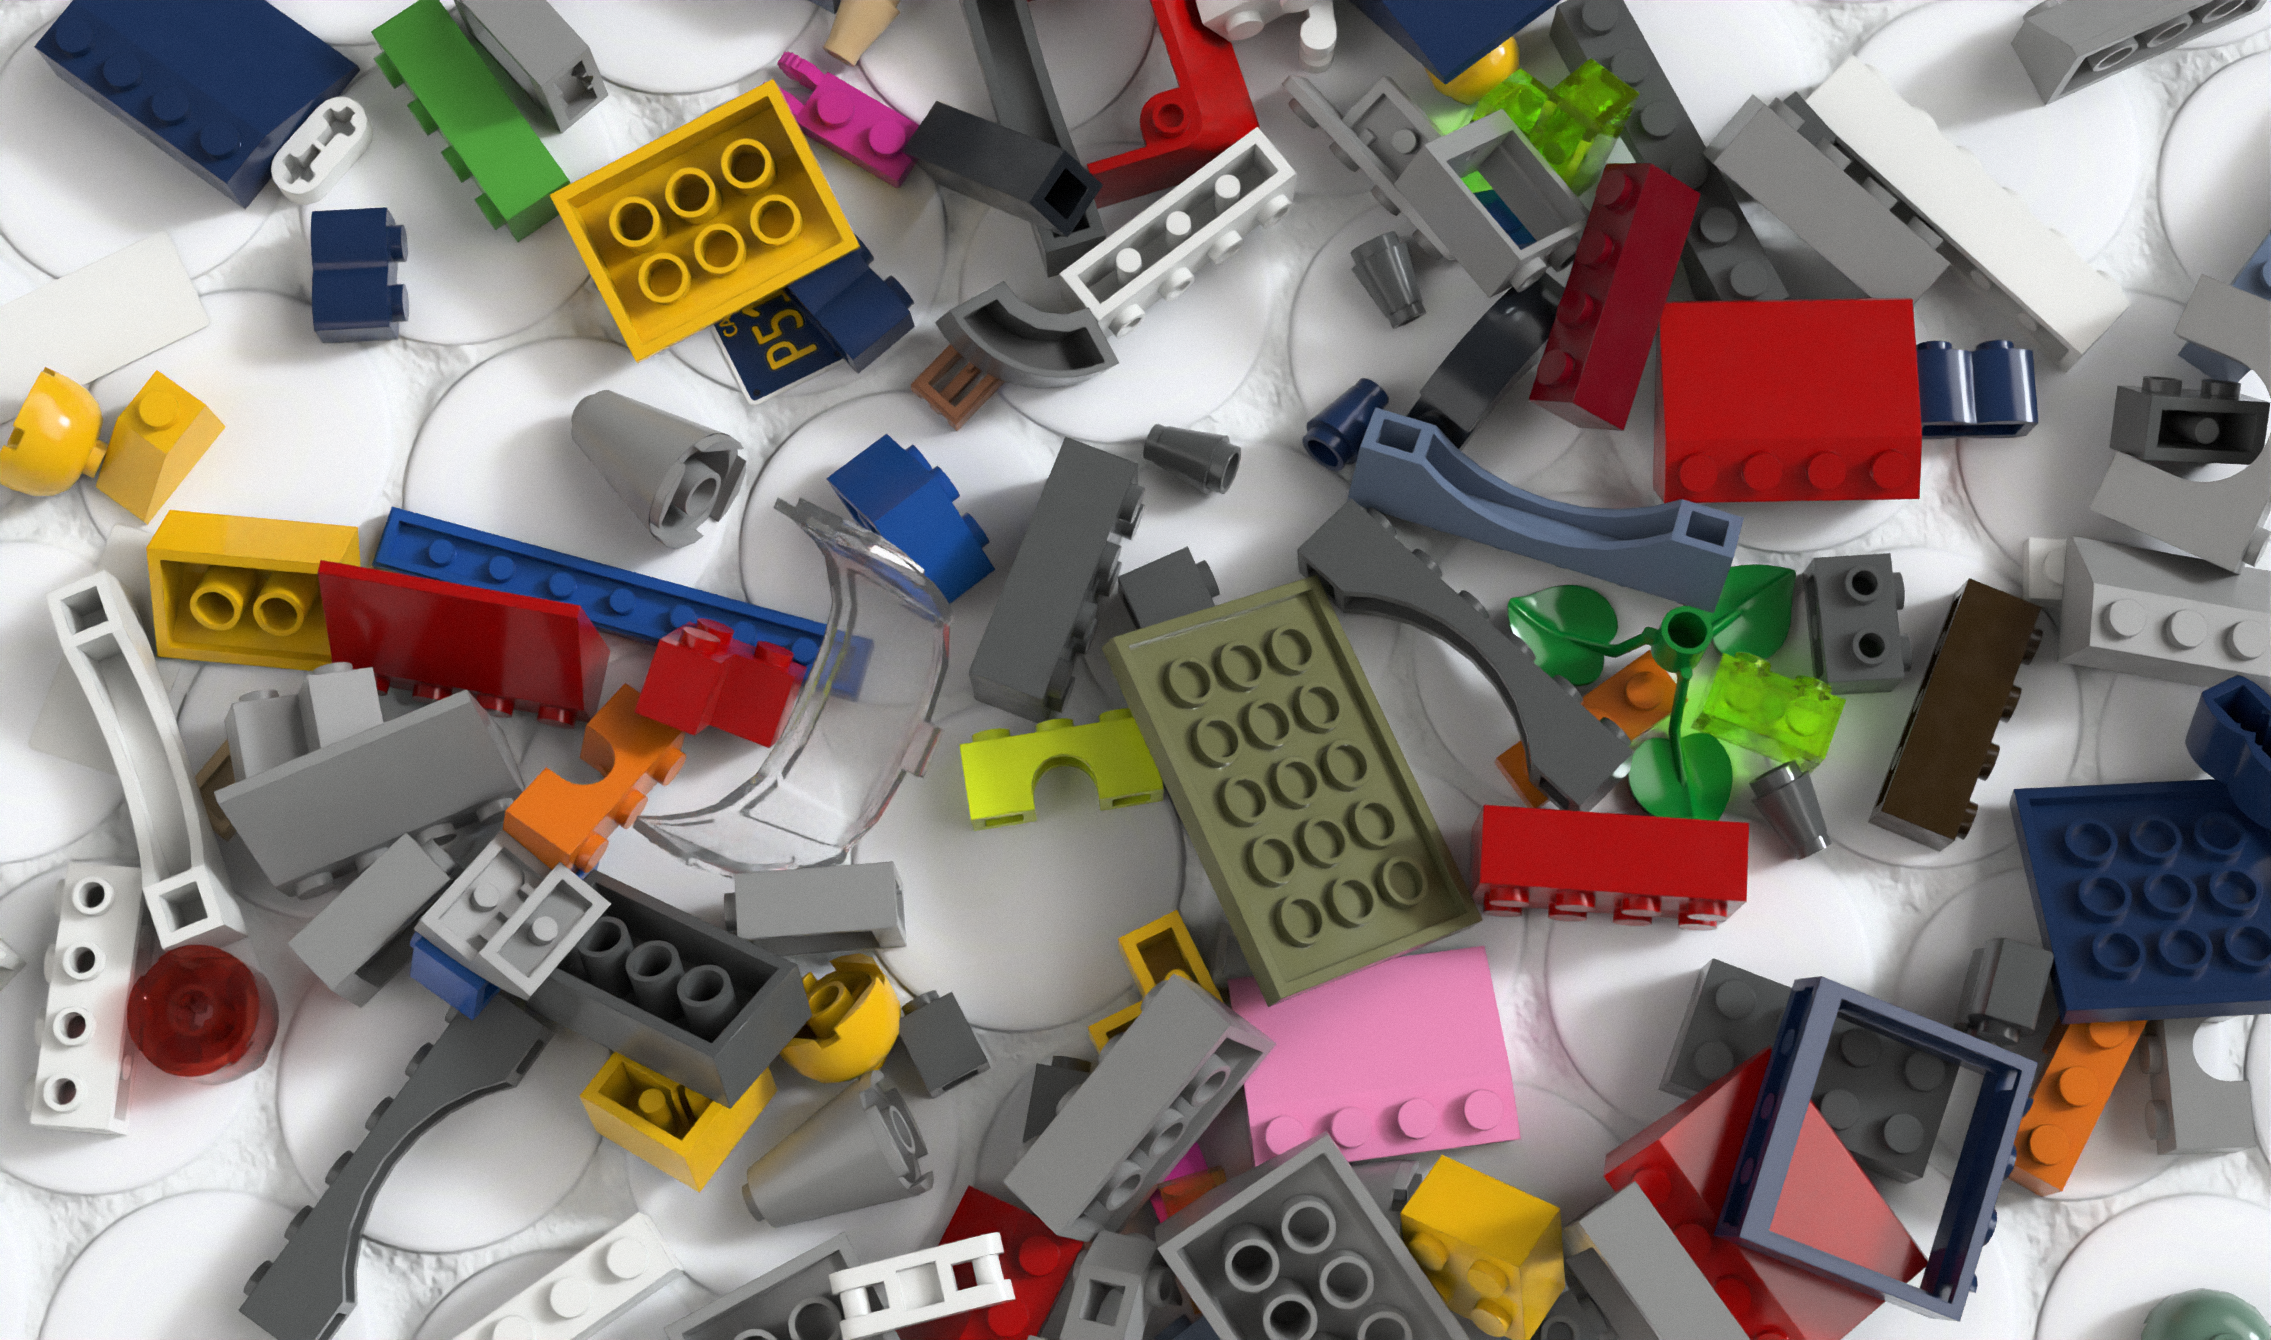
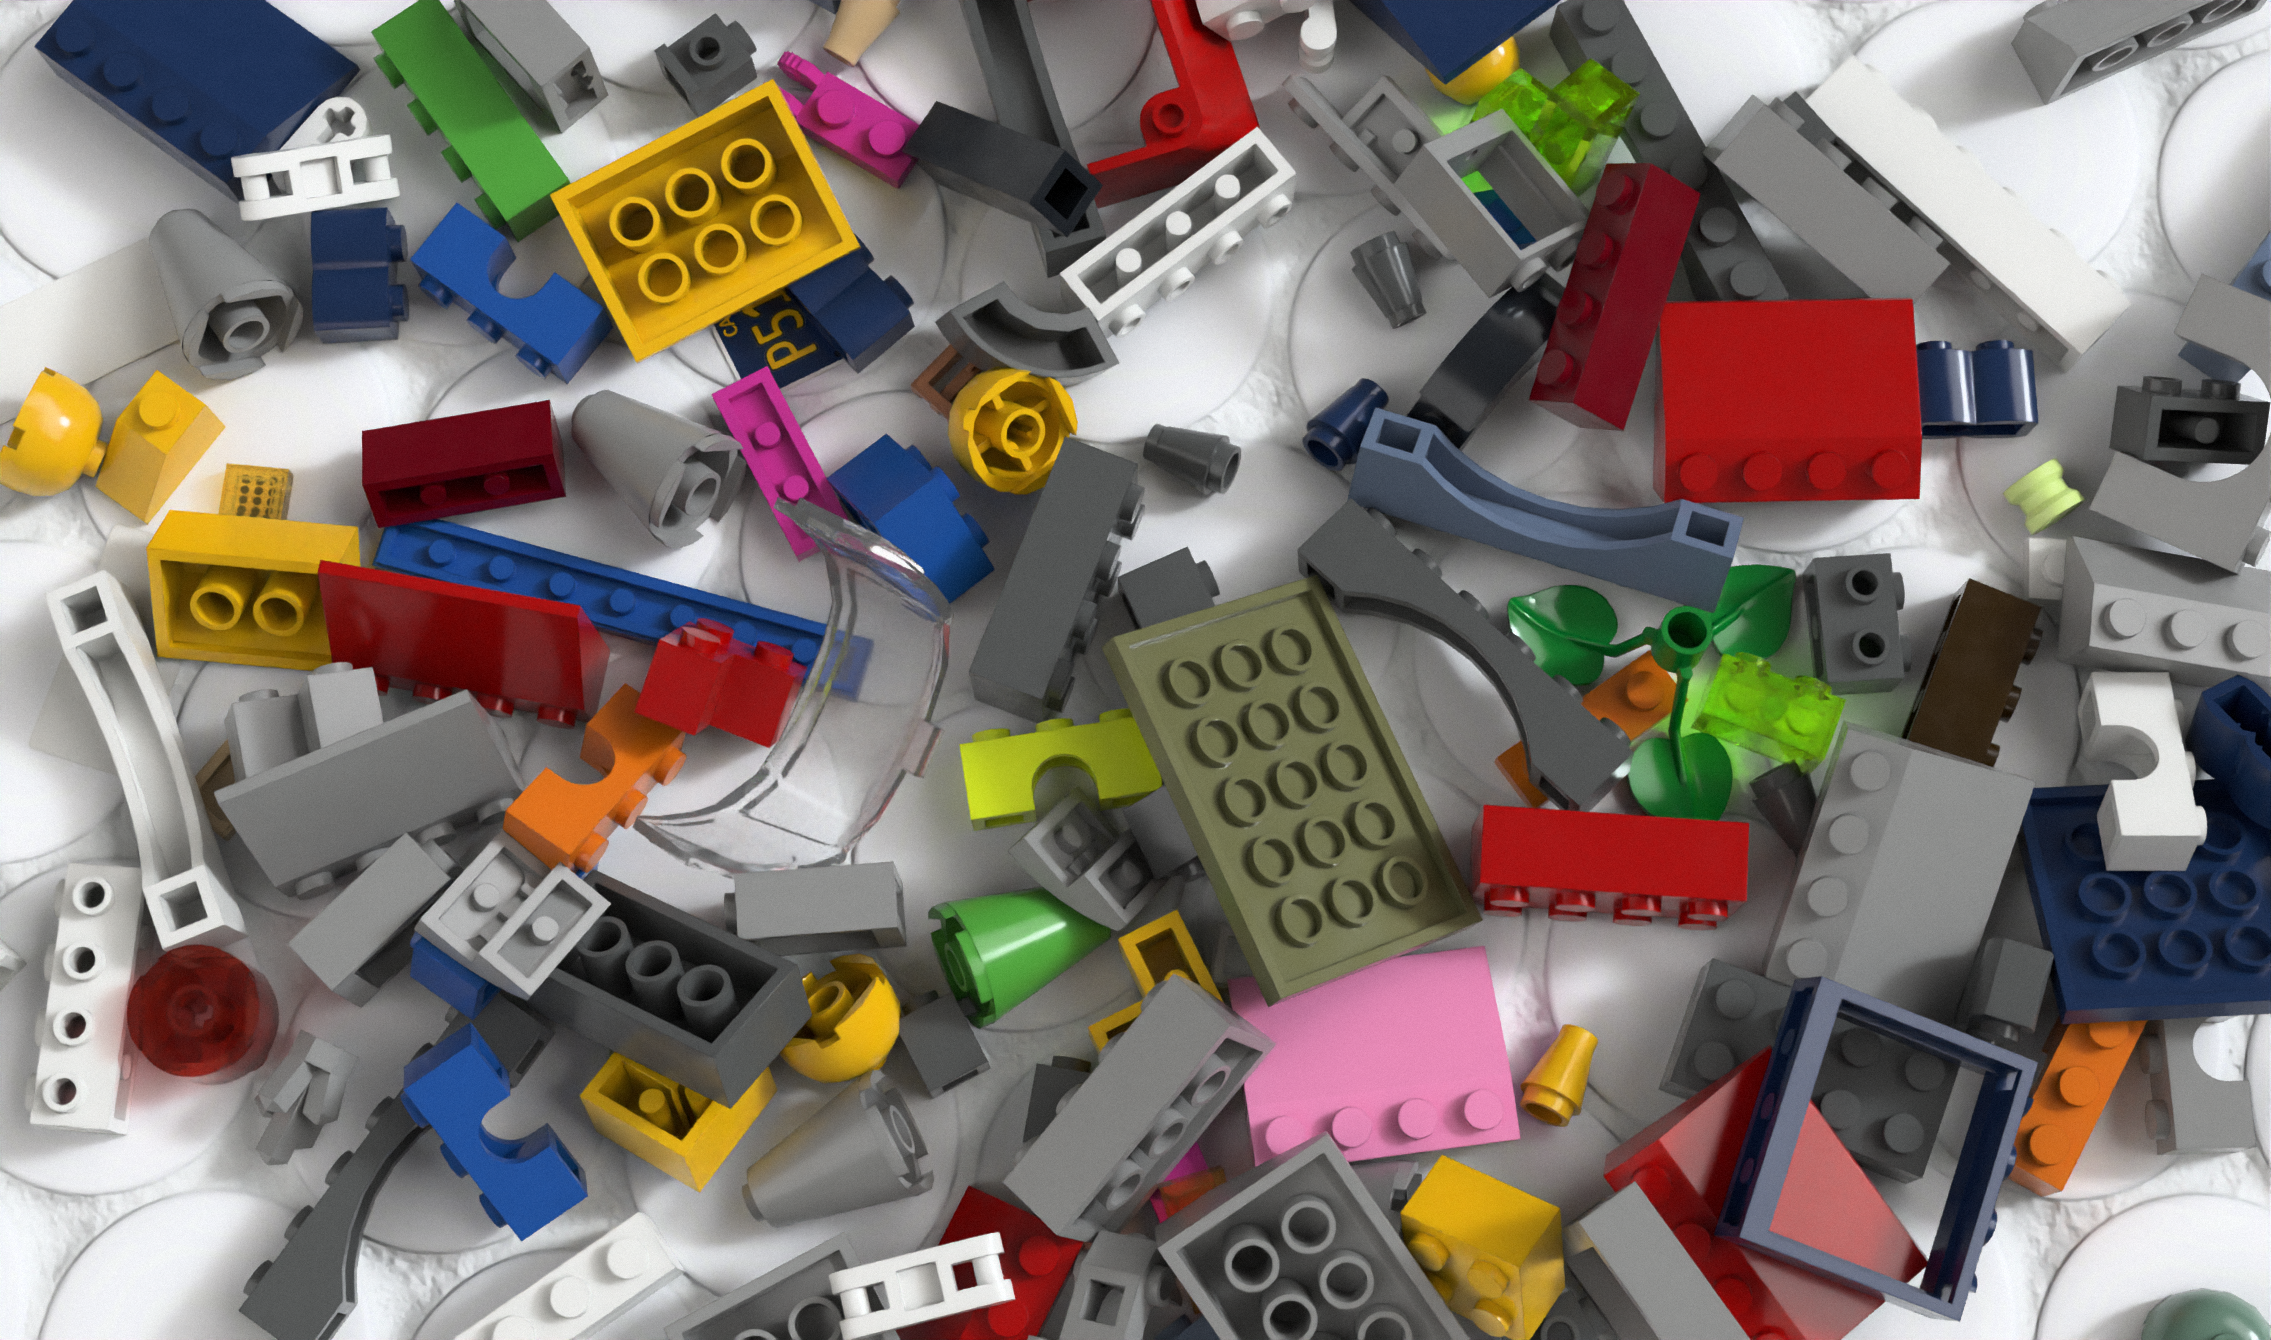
(221, 296): none -> light grey cone
(256, 491): none -> clear yellow tile
(302, 1096): none -> light grey rock
(315, 177): none -> white plate
(463, 464): none -> dark red brick
(521, 1179): none -> blue arch
(551, 328): none -> blue arch
(709, 82): none -> dark grey brick
(776, 452): none -> dark pink plate
(1009, 947): none -> bright green cone
(1010, 428): none -> yellow cylinder
(1088, 862): none -> light grey slope
(1163, 837): none -> dark grey brick
(1559, 1079): none -> yellow cone
(1897, 872): none -> light grey slope
(2044, 496): none -> yellowish green wheel
(2140, 725): none -> white arch

